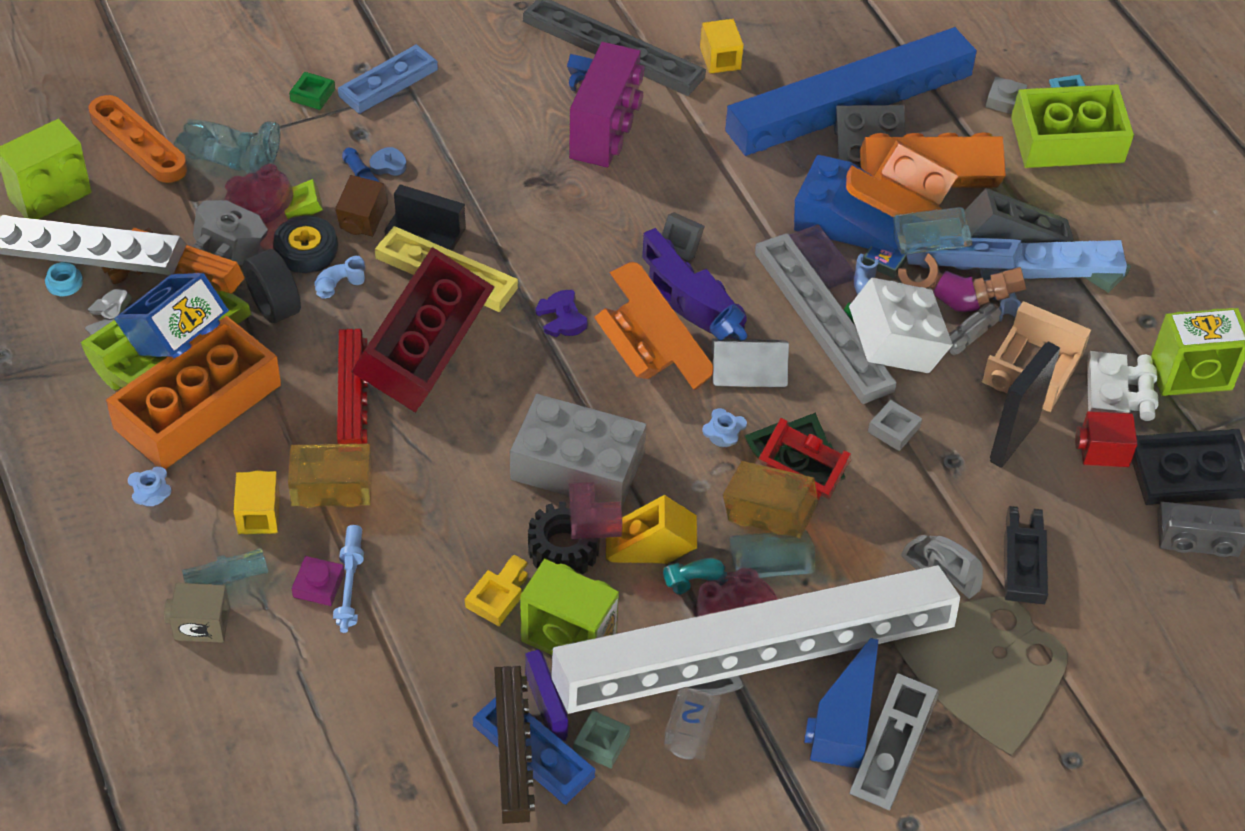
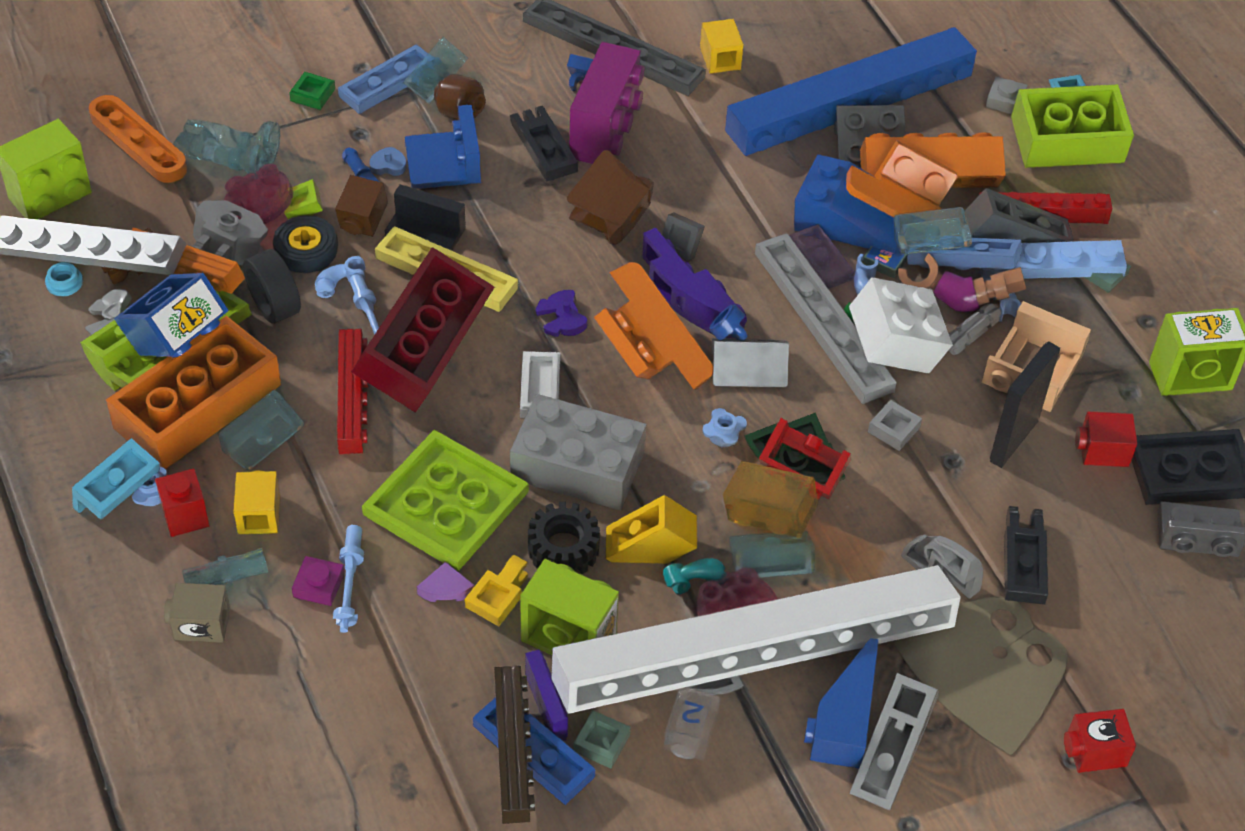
(114, 479): none -> medium azure panel
(182, 502): none -> red brick
(260, 430): none -> clear light blue slope
(330, 475): clear yellow brick -> none
(364, 299): none -> light blue piece
(438, 64): none -> clear light blue slope
(444, 585): none -> medium lavender tile
(445, 156): none -> blue bracket
(445, 499): none -> lime plate
(458, 91): none -> reddish brown head
(539, 376): none -> white tile
(544, 143): none -> black hinge
(592, 518): clear pink piece -> none
(610, 198): none -> reddish brown piece
(1072, 206): none -> red piece
(1100, 740): none -> red brick
(1109, 381): white plate -> none

